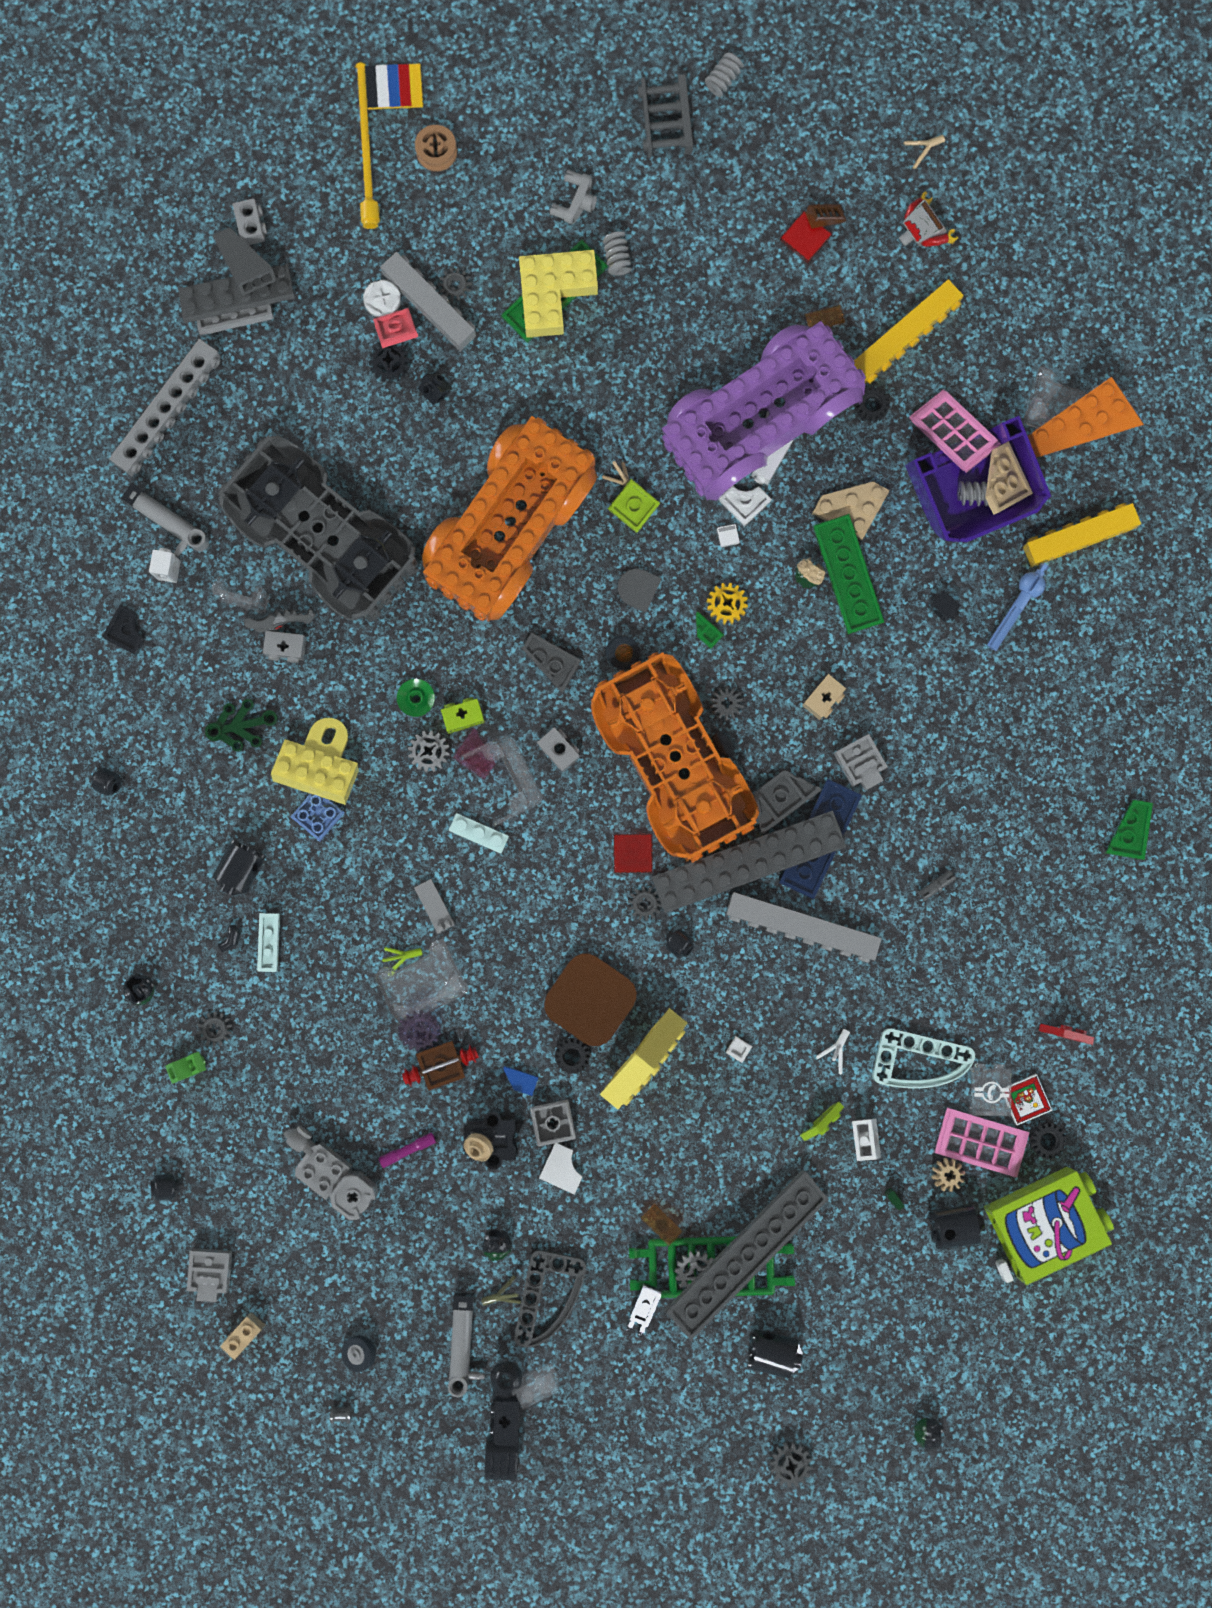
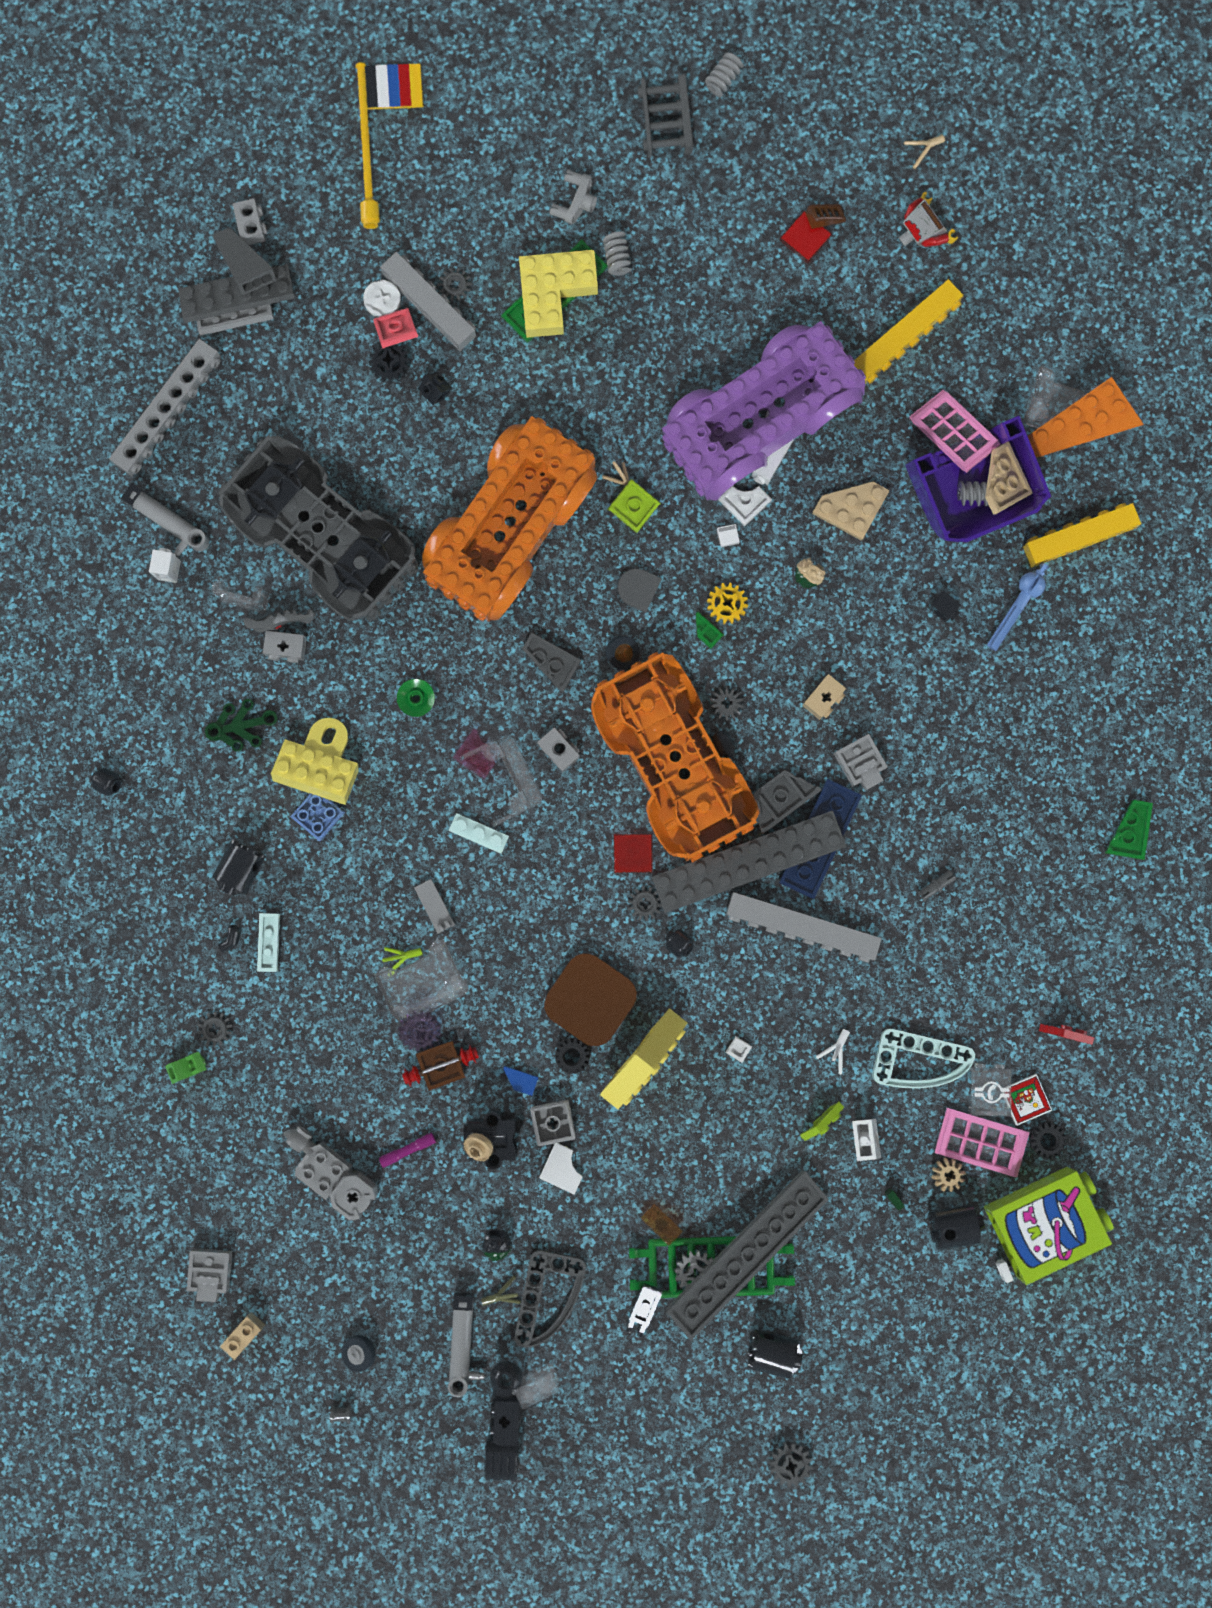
(123, 631): black tile -> none
(138, 989): black piece -> none
(164, 1187): black head -> none
(419, 758): light grey gear -> none
(446, 149): medium nougat wheel -> none
(456, 723): lime brick -> none
(828, 316): clear orange tile -> none
(848, 574): green tile -> none
(880, 412): black tyre -> none
(928, 1433): black piece -> none

